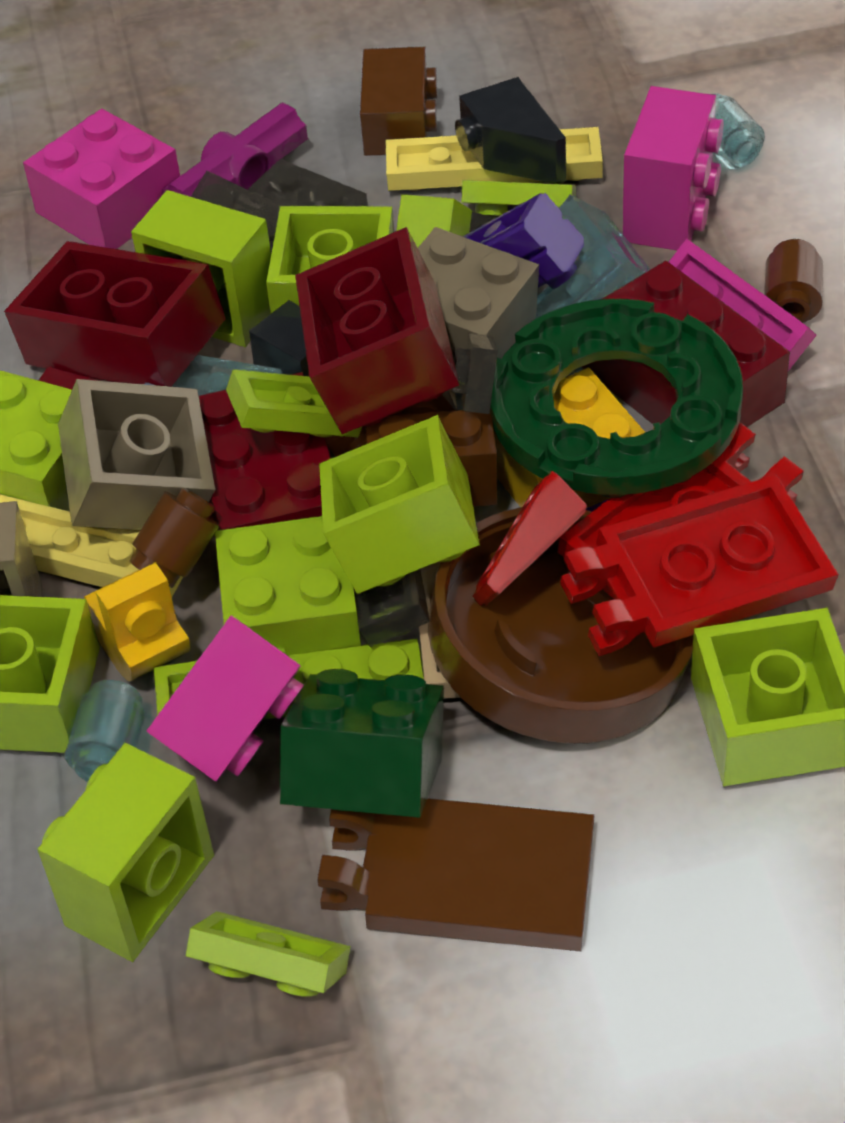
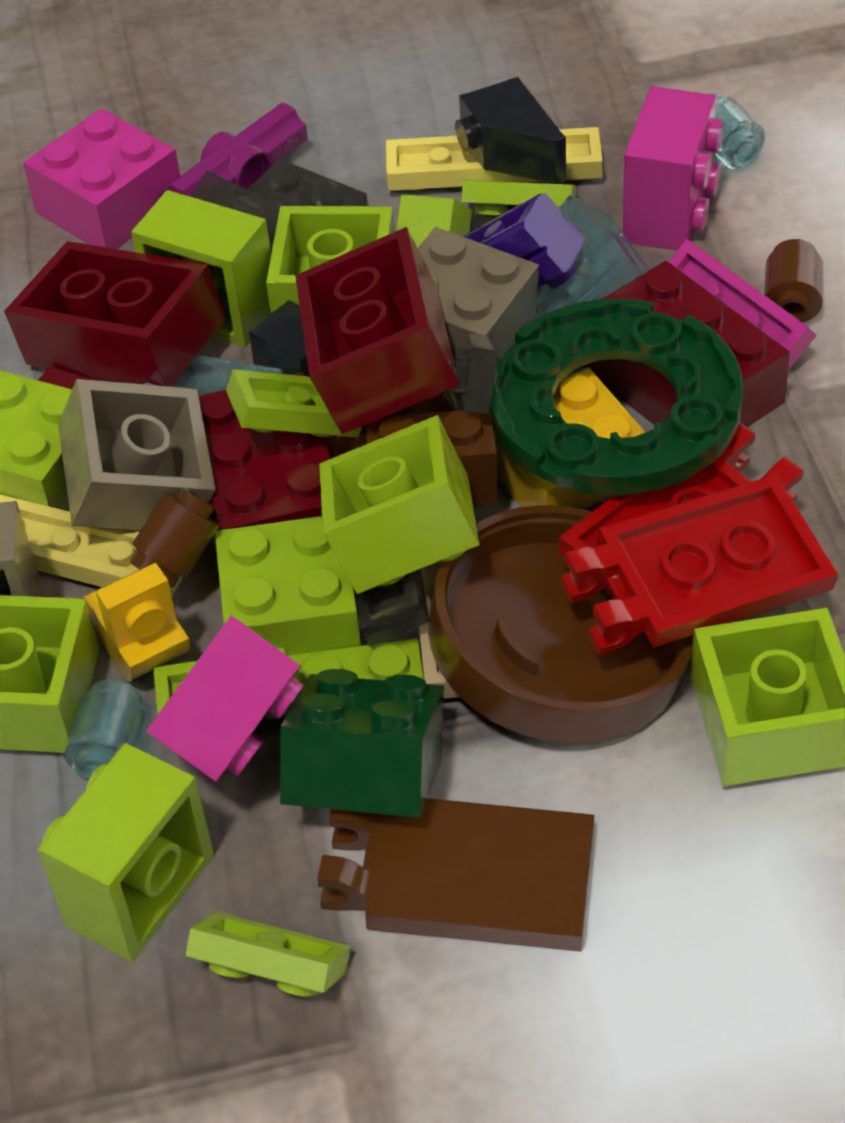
(396, 97): reddish brown brick -> none
(541, 521): red slope -> none

